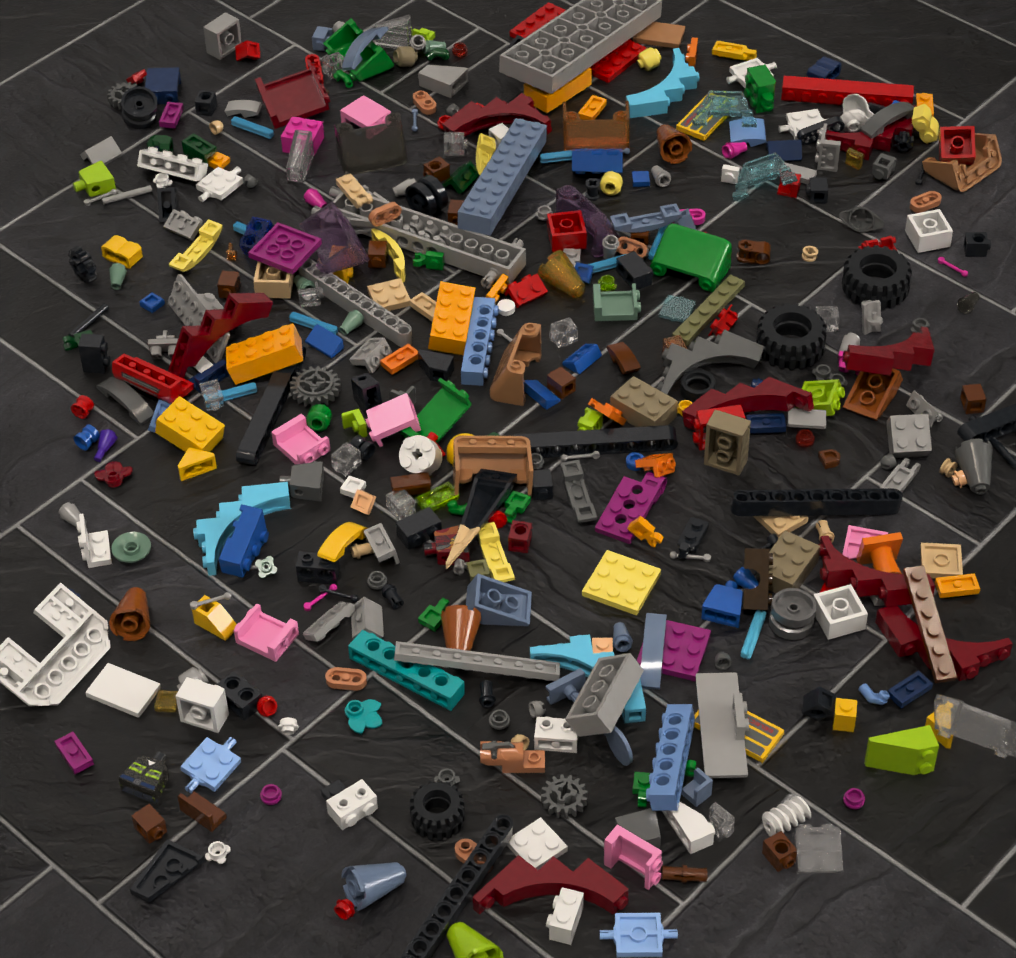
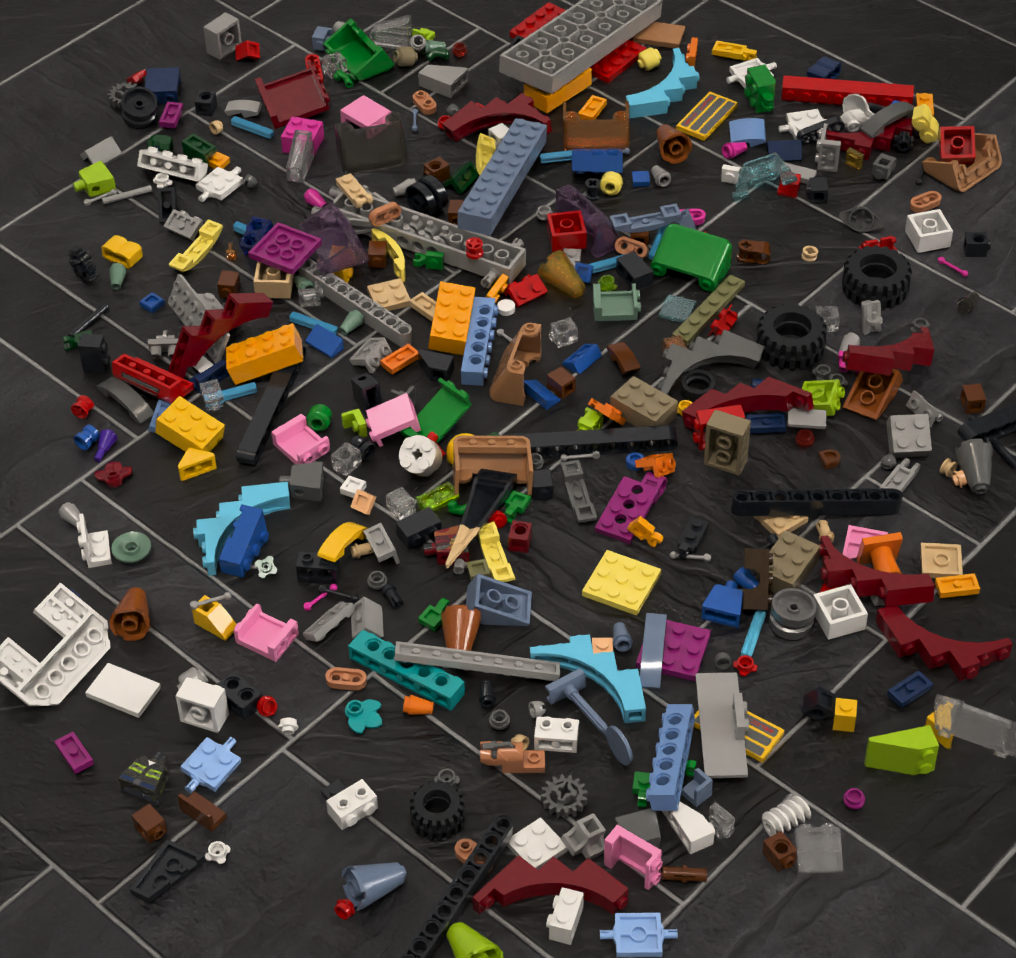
(166, 701): clear yellow tile -> none
(270, 794): magenta plate -> none
(315, 386): dark grey gear -> none
(353, 56): sand blue slope -> none
(412, 483): reddish brown panel -> none
(417, 706): none -> orange cone
(454, 144): clear brick -> none
(474, 248): none -> red wheel
(585, 837): none -> light grey brick
(604, 695): light grey brick -> none
(610, 246): light grey cone -> none
(725, 104): clear light blue wing -> none
(745, 661): none -> red plate
(875, 698): medium blue arm -> none
(929, 624): plate -> none

